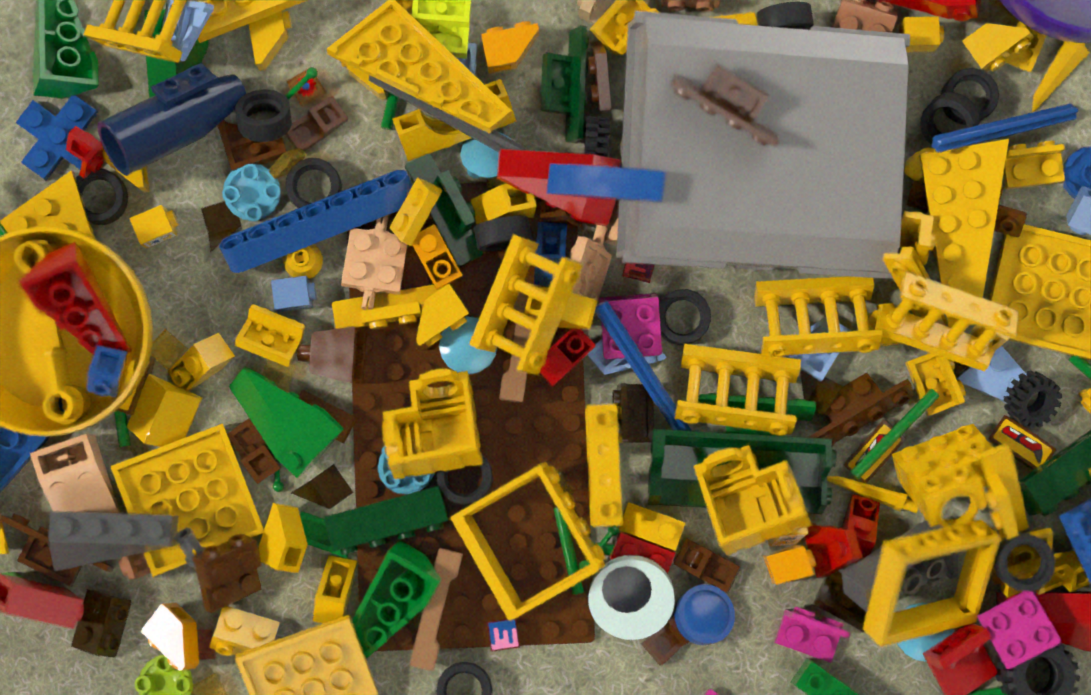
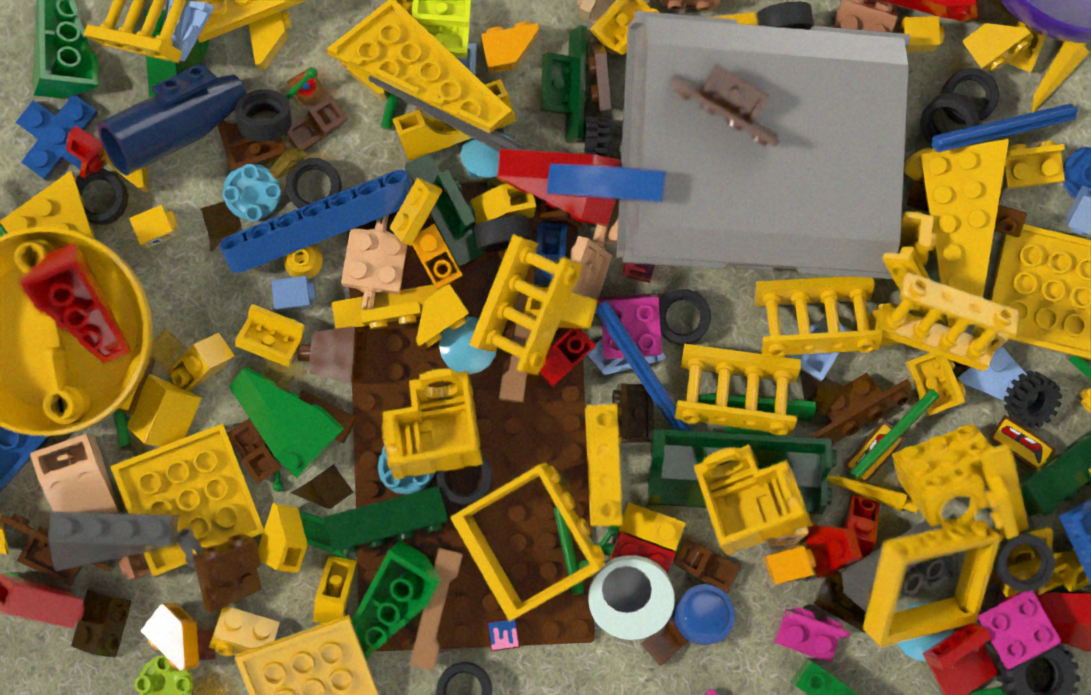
(106, 371): blue bracket -> none

